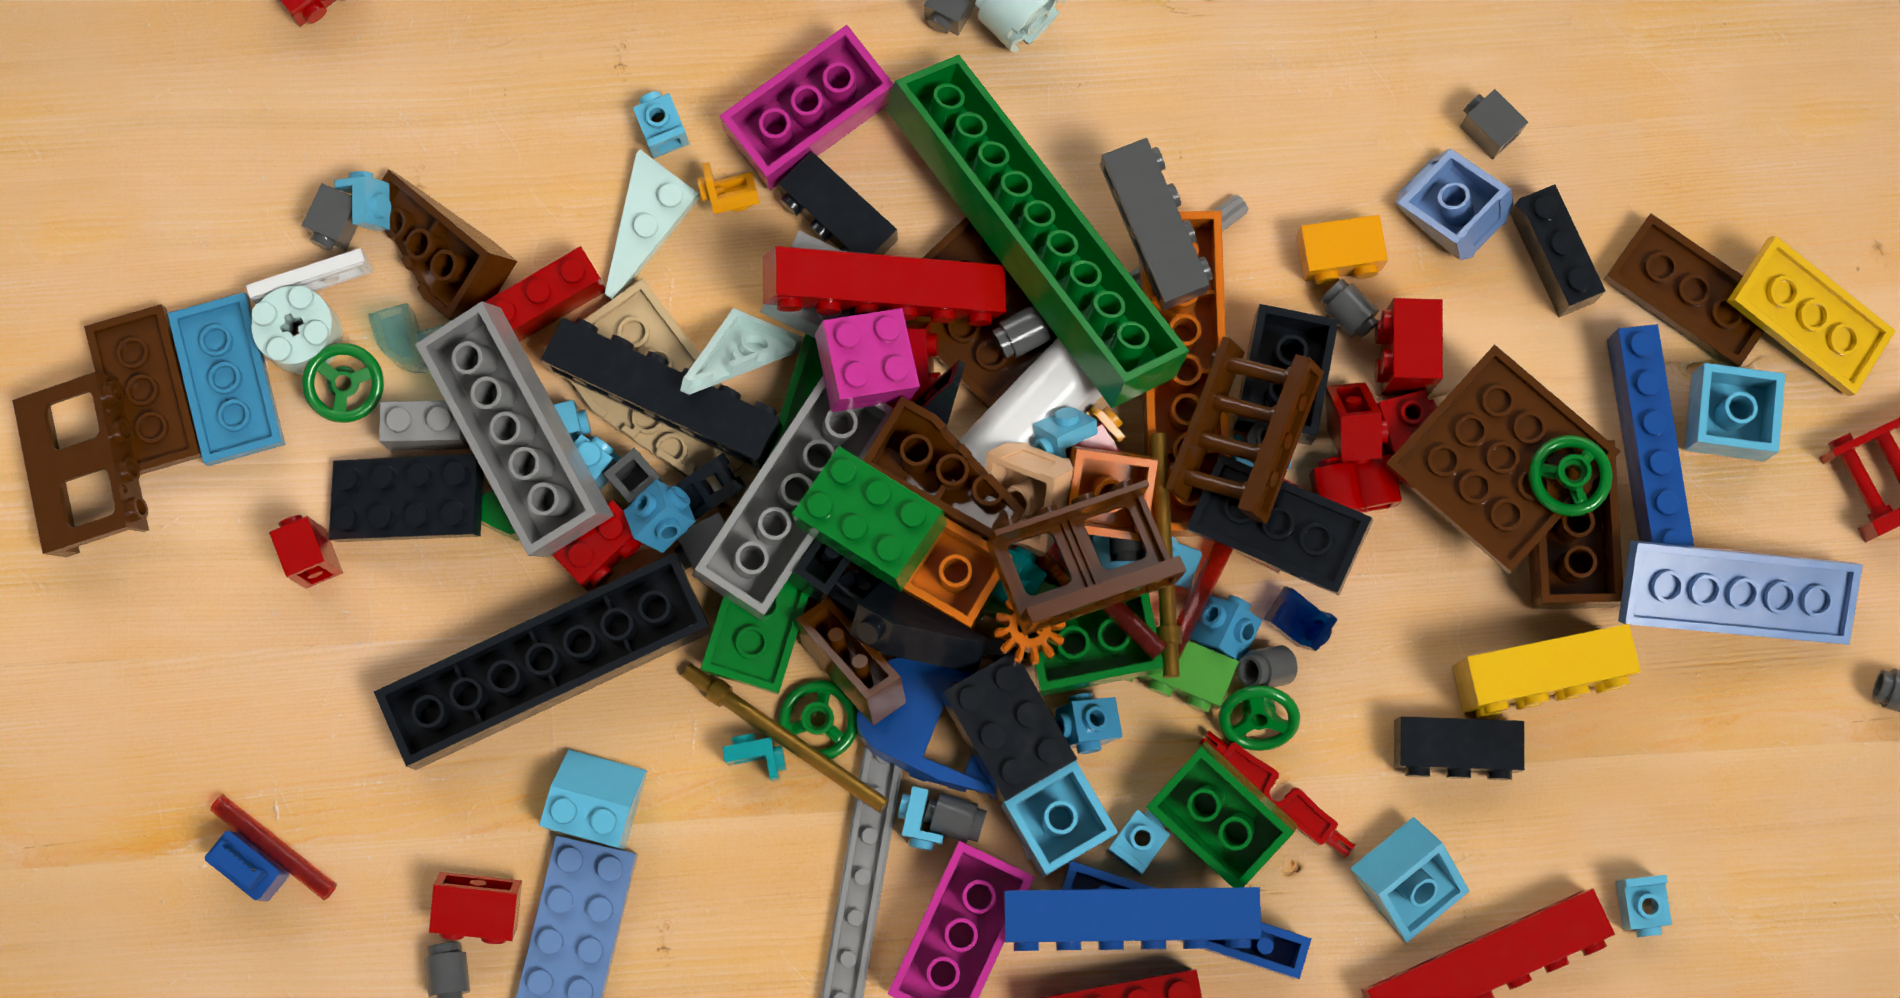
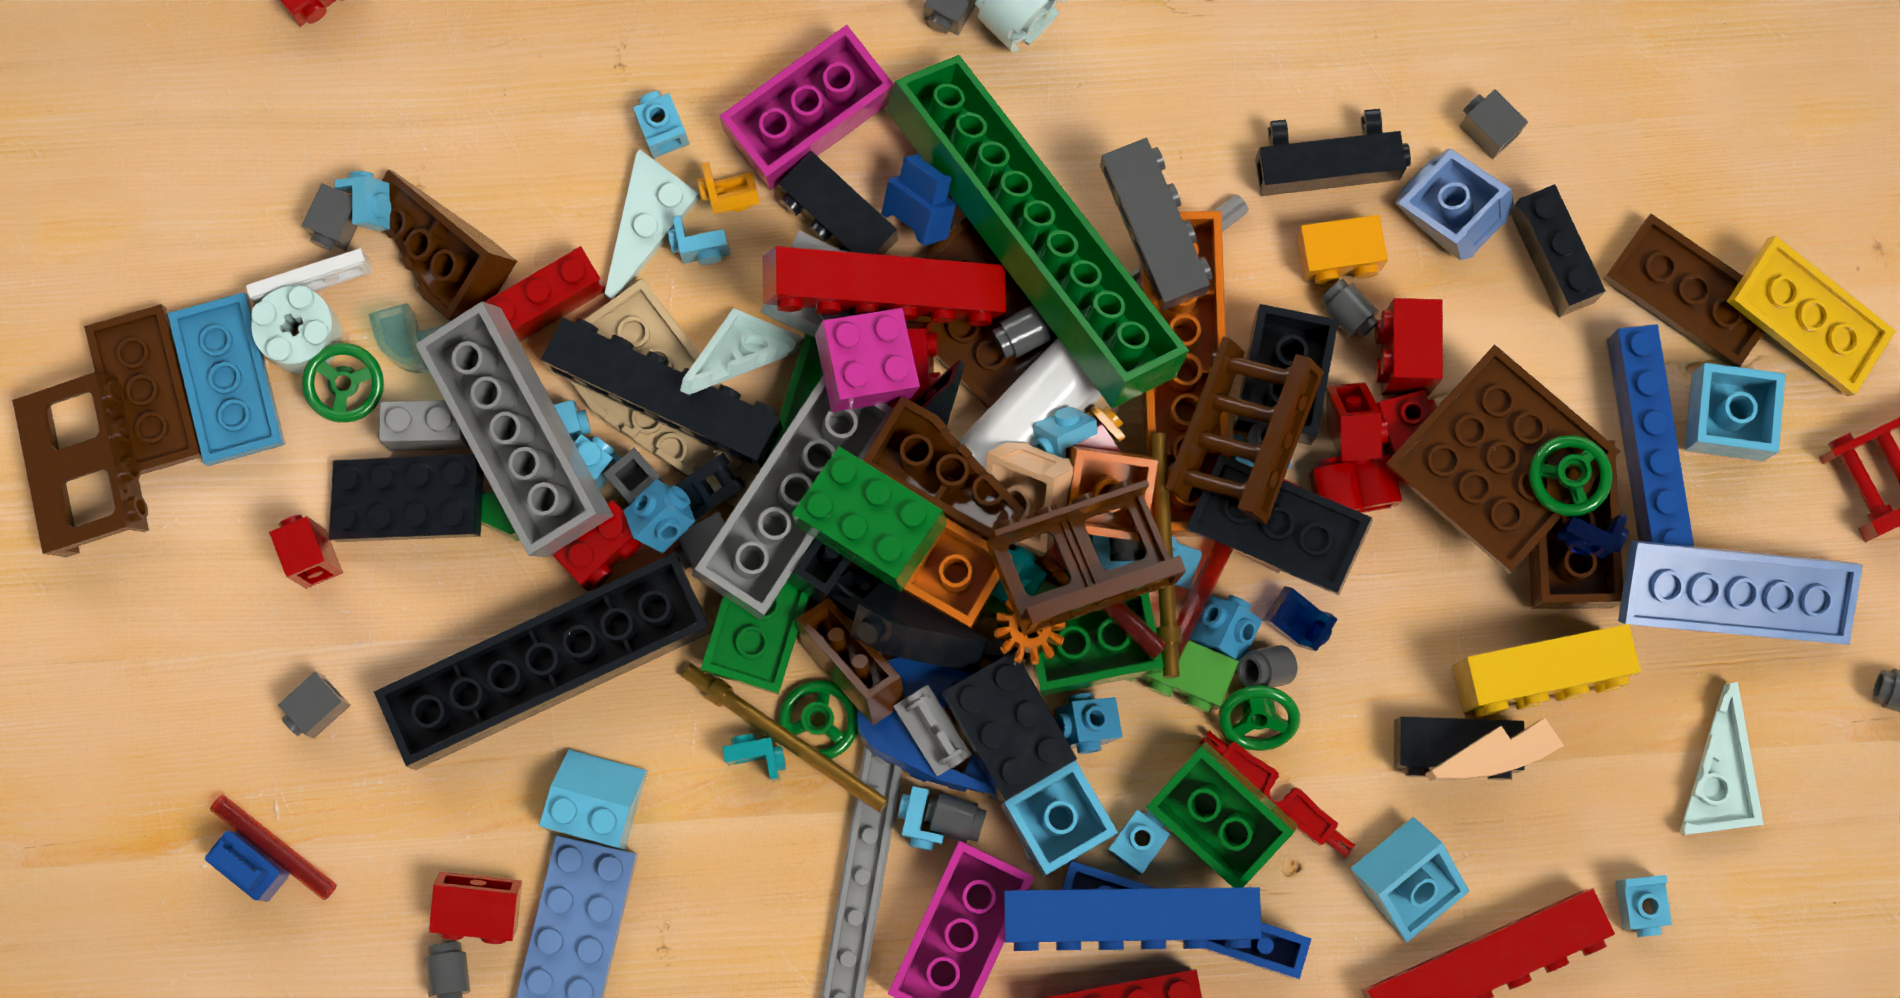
(312, 706): none -> dark grey brick
(703, 247): none -> medium azure bracket
(920, 200): none -> blue piece
(932, 730): none -> light grey hinge
(1331, 162): none -> black brick
(1498, 753): none -> light nougat slope
(1588, 539): none -> clear blue bracket
(1725, 782): none -> light aqua wing

